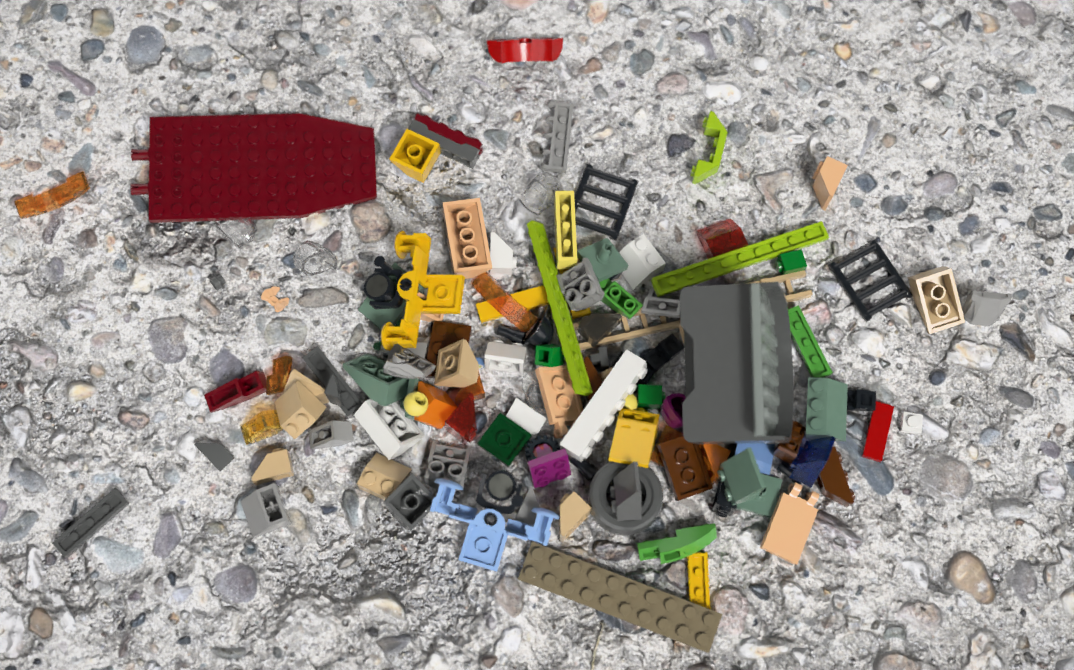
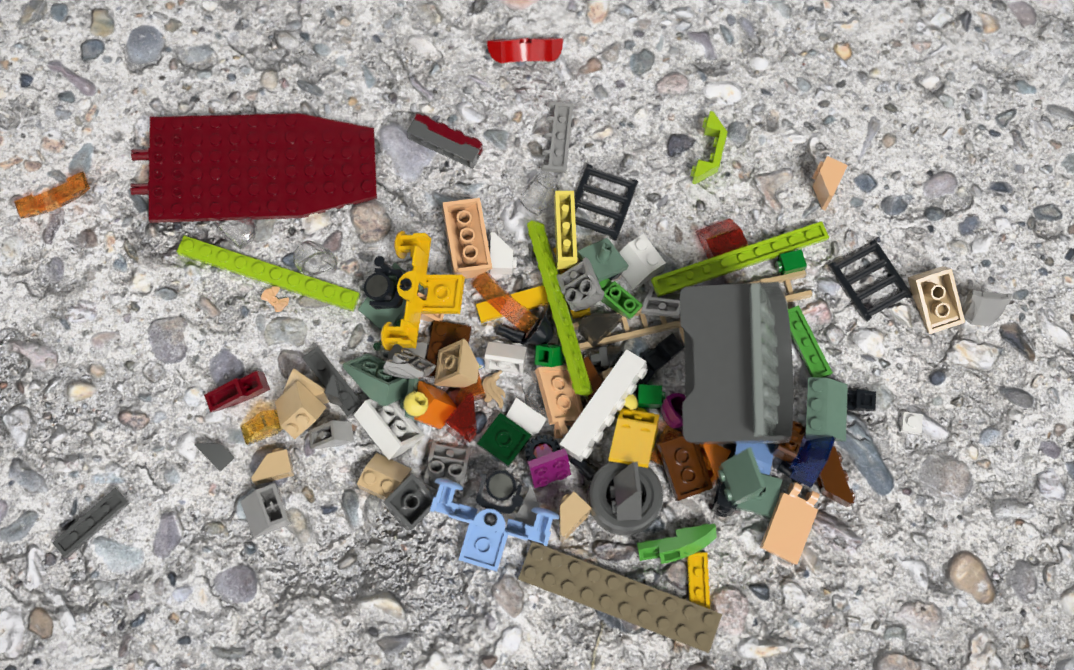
(217, 281): dark grey plate -> none
(268, 273): none -> lime plate
(280, 376): clear orange slope -> none
(415, 155): yellow slope -> none
(493, 391): none -> tan piece
(877, 432): red tile -> none

